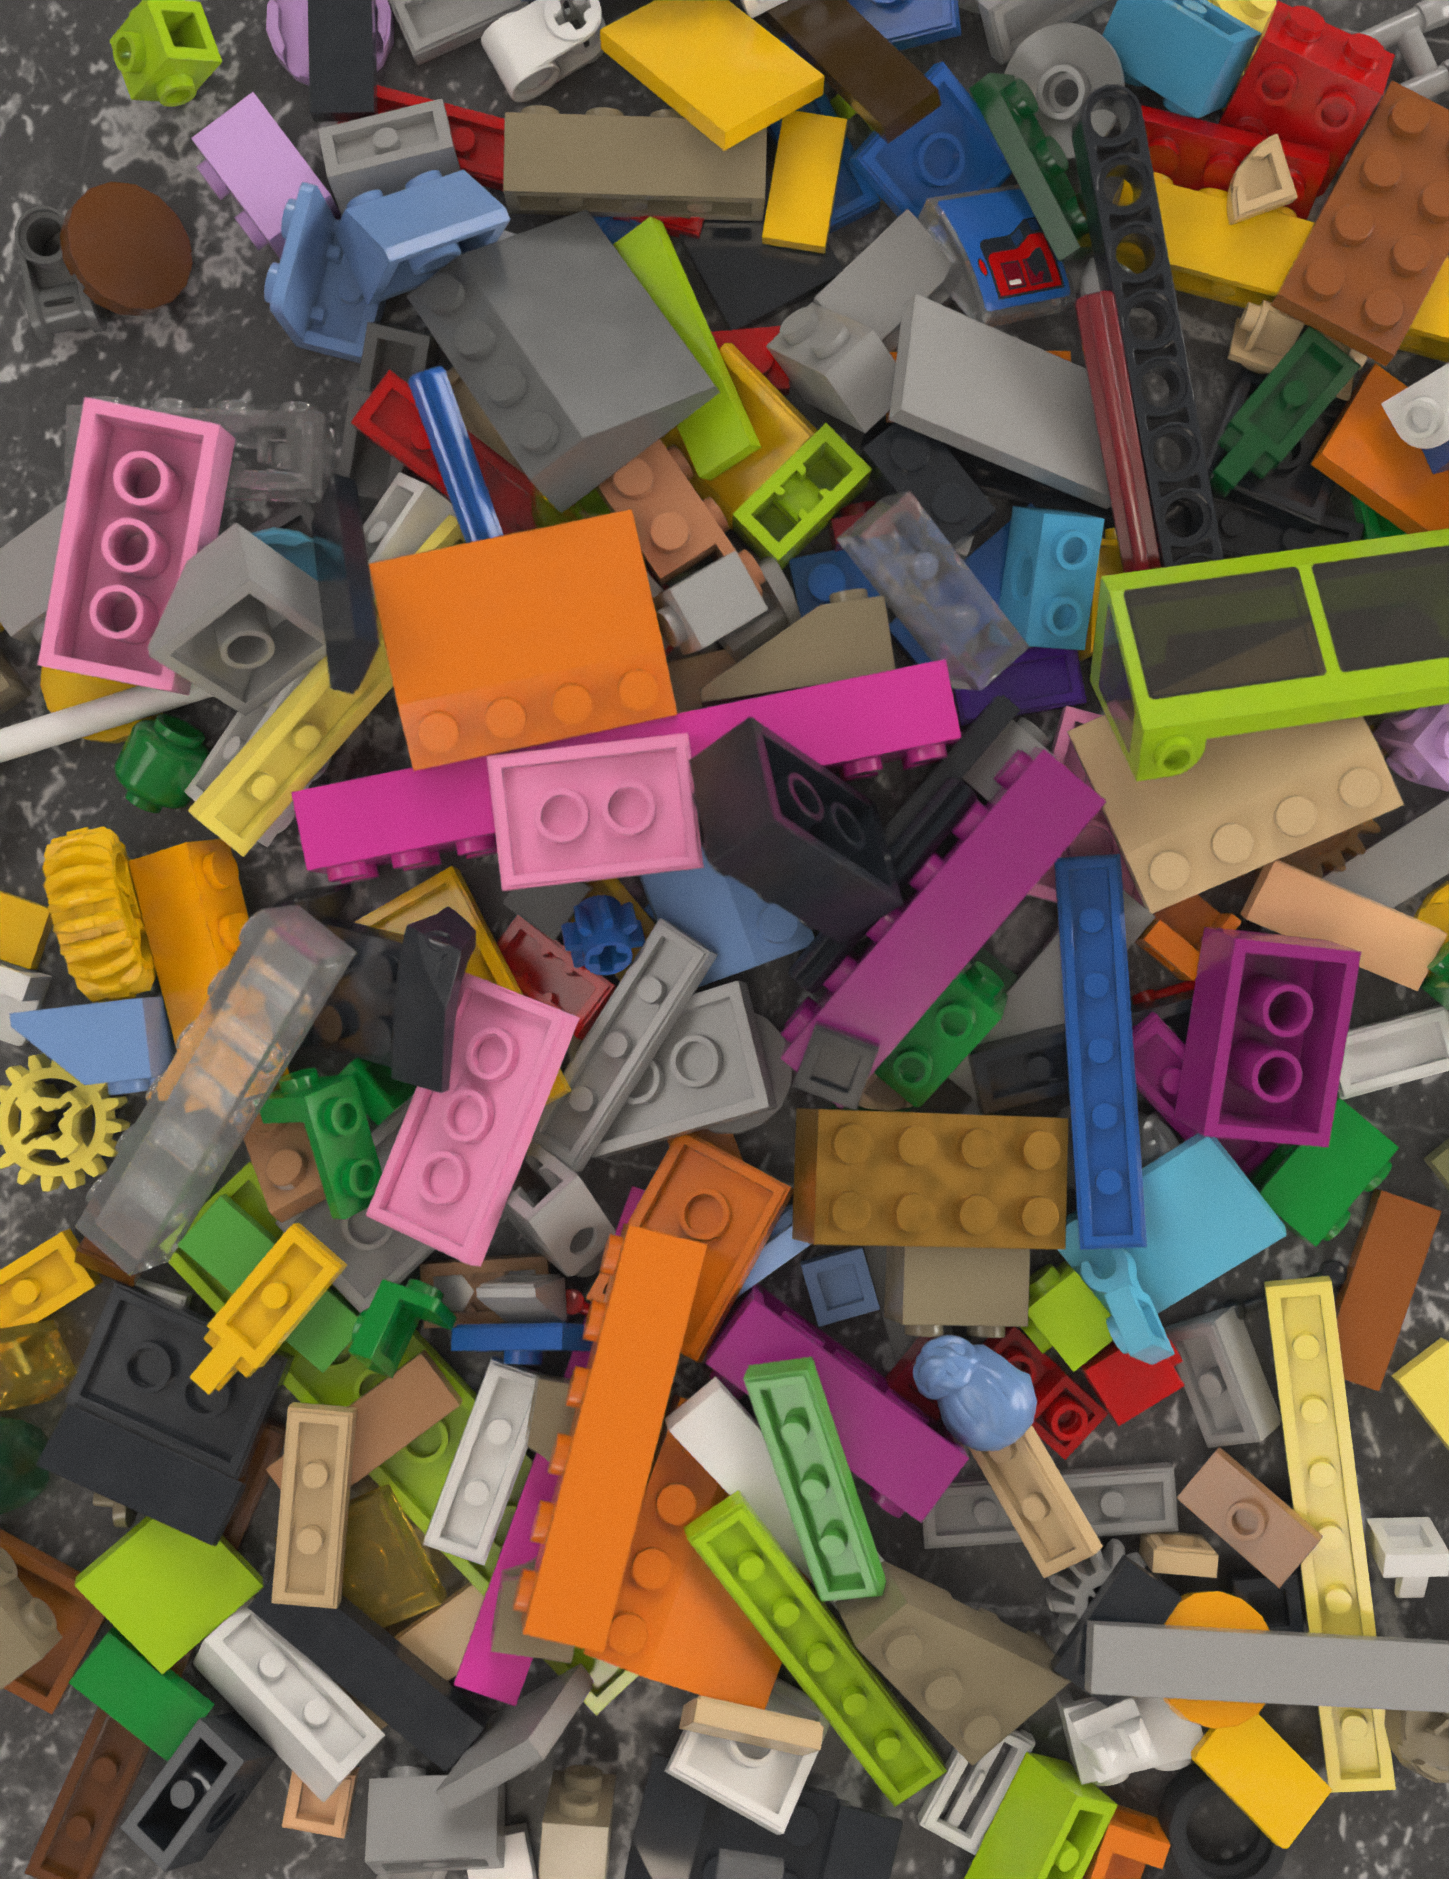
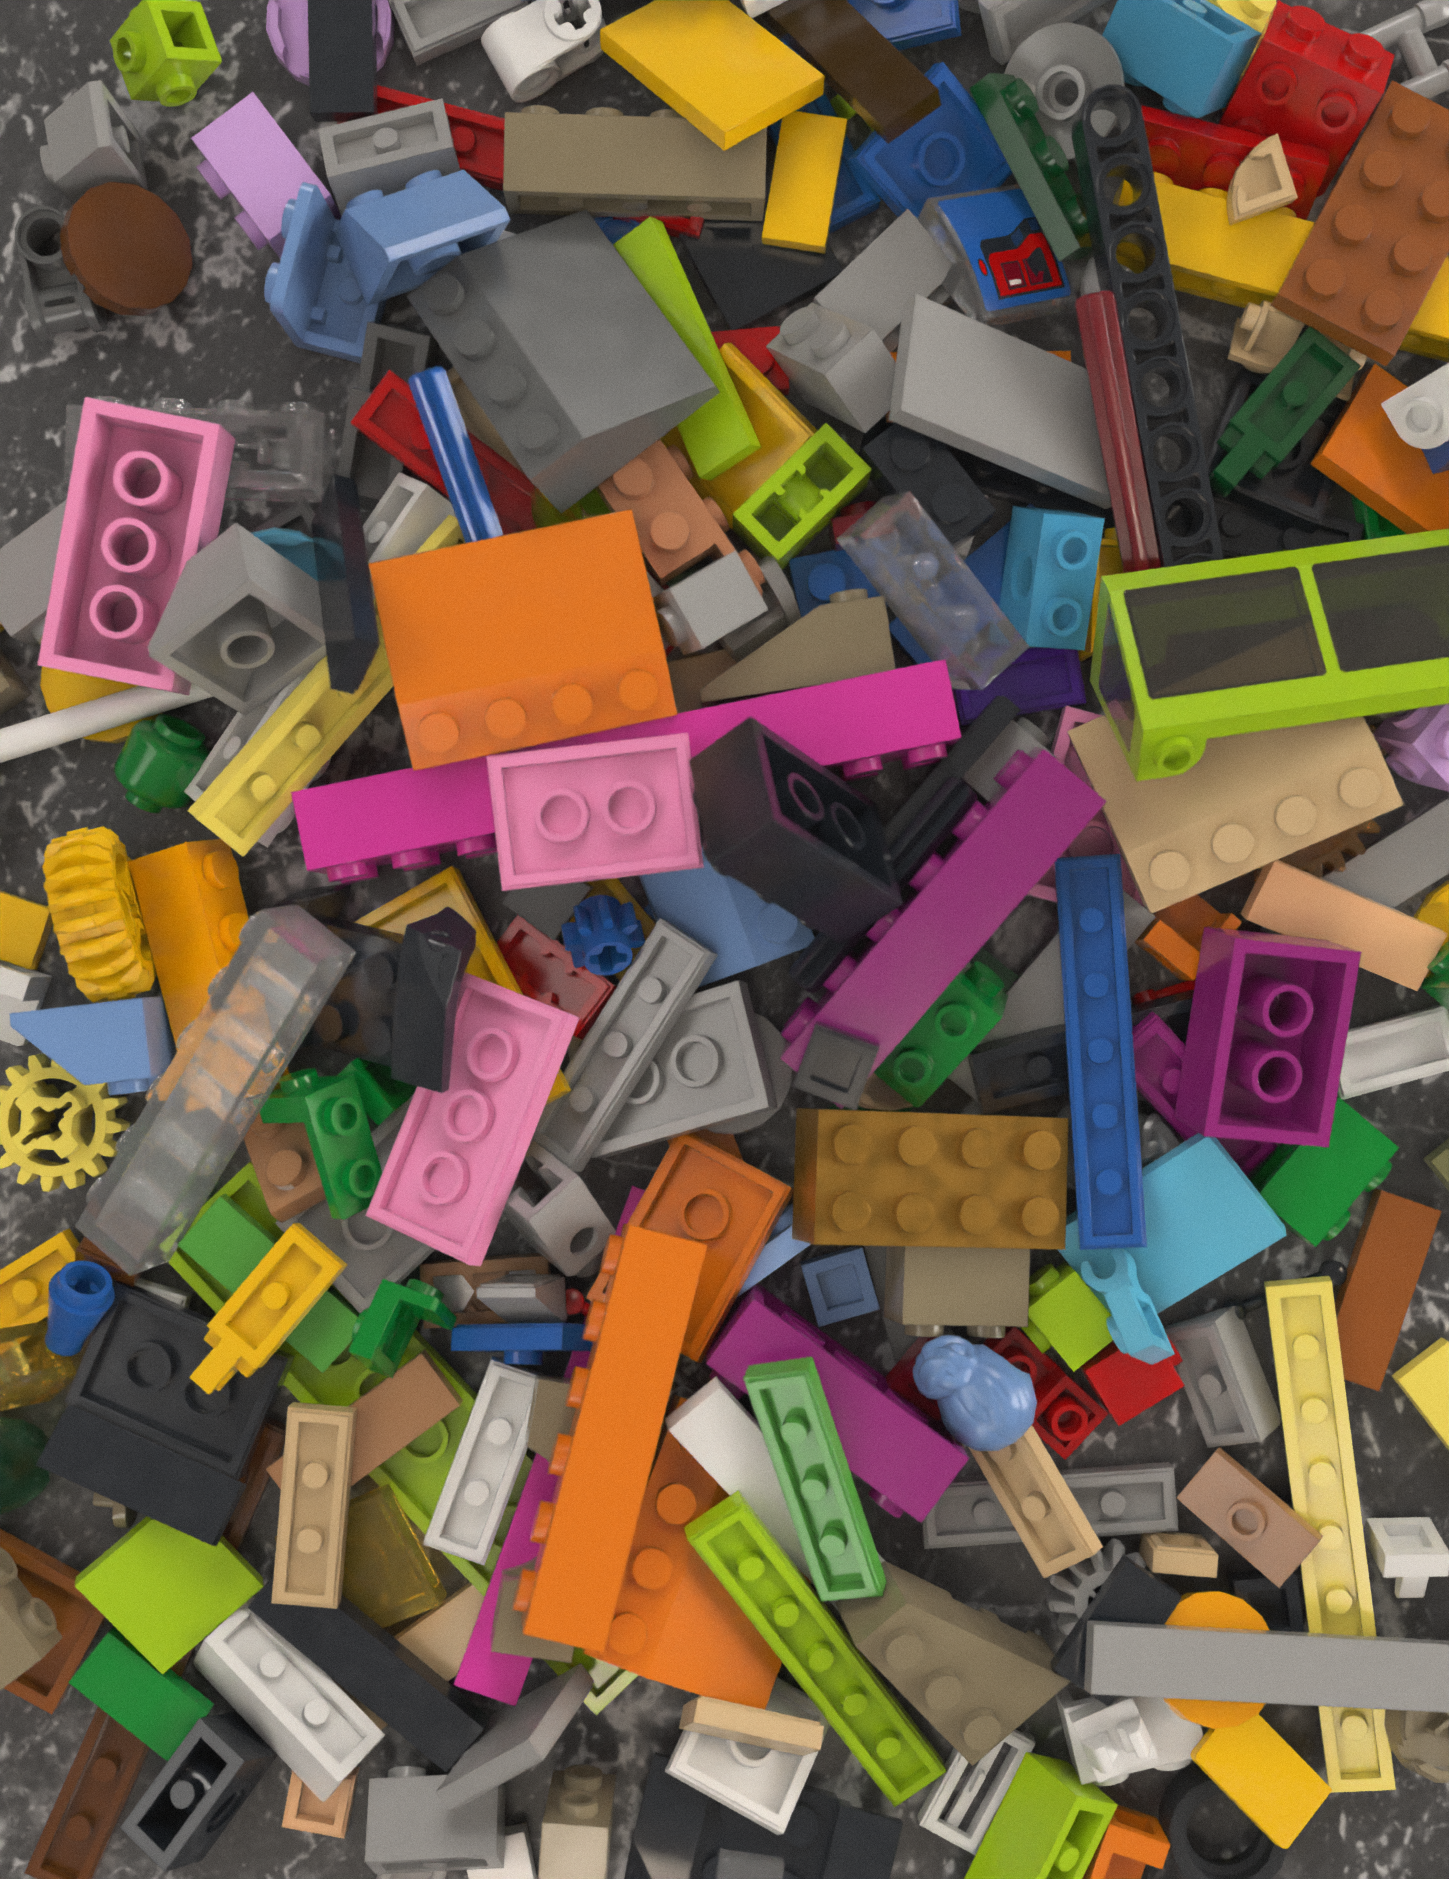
(76, 1304): none -> blue cone
(91, 144): none -> light grey slope

